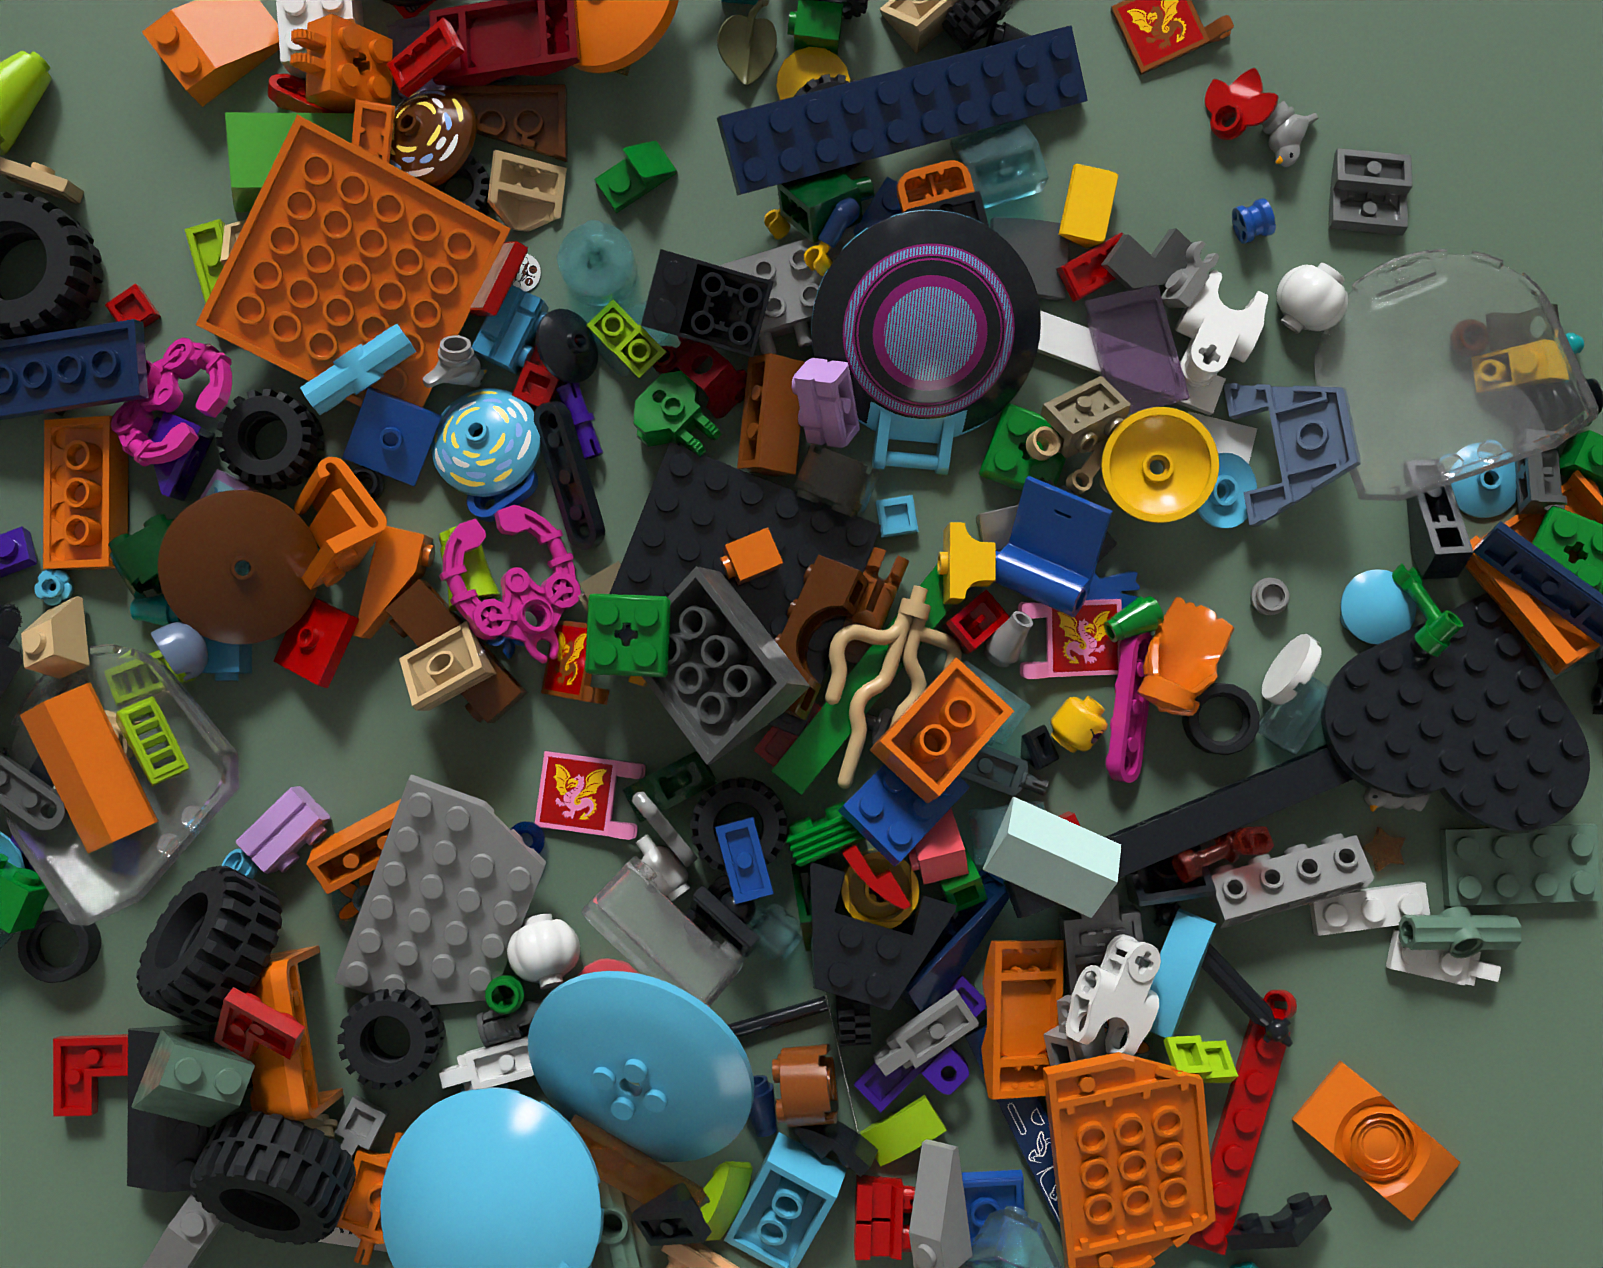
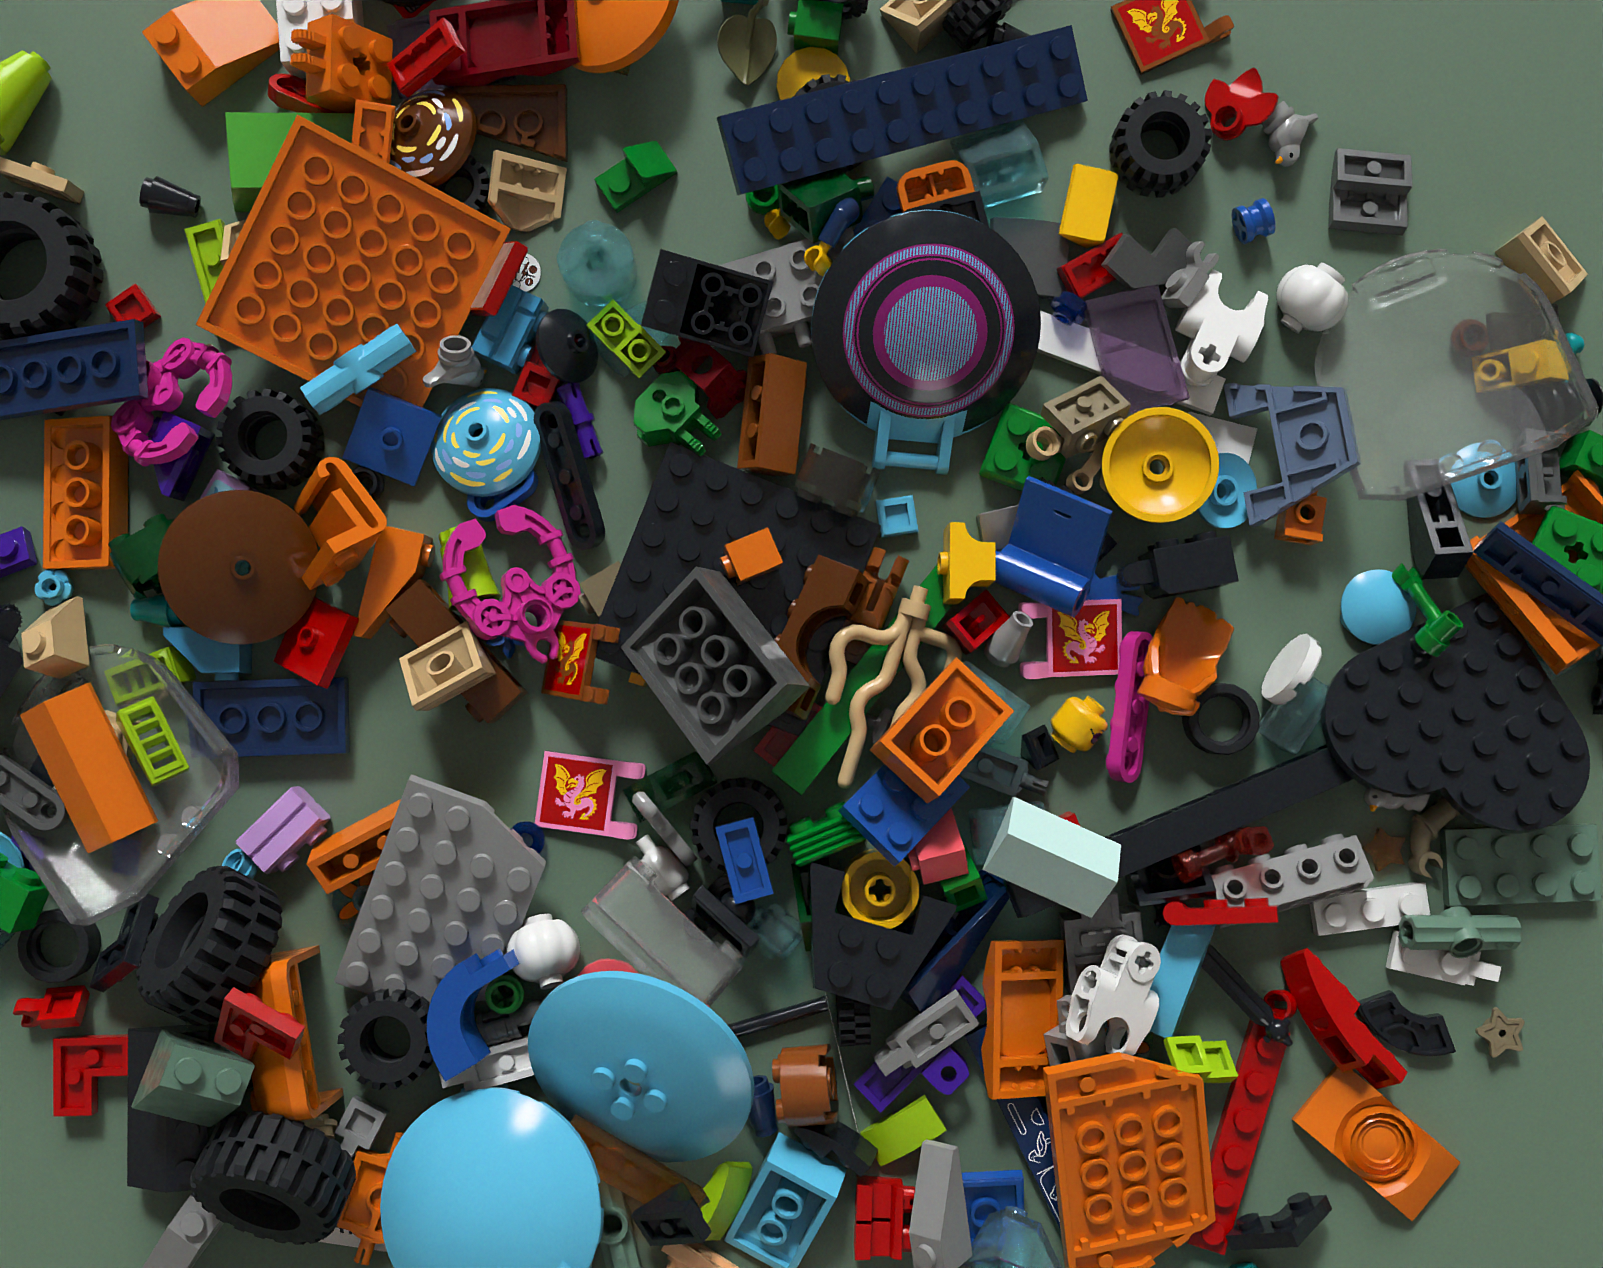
(57, 1009): none -> red plate
(126, 951): none -> black plate
(167, 198): none -> black cone
(182, 648): sand blue hair -> none
(278, 715): none -> dark blue plate
(451, 1018): none -> blue arch
(610, 615): green brick -> none
(763, 207): none -> green plate
(826, 402): lavender brick -> none
(882, 884): red slope -> none
(1069, 308): none -> clear blue plate
(1136, 618): green cone -> none
(1175, 119): none -> black tyre
(1182, 568): none -> black hinge
(1218, 912): none -> red plate
(1269, 596): light grey plate -> none
(1295, 528): none -> orange brick
(1330, 1016): none -> red slope
(1403, 1029): none -> black tile
(1424, 830): none -> dark tan piece
(1491, 1028): none -> dark tan plate
(1544, 259): none -> tan slope

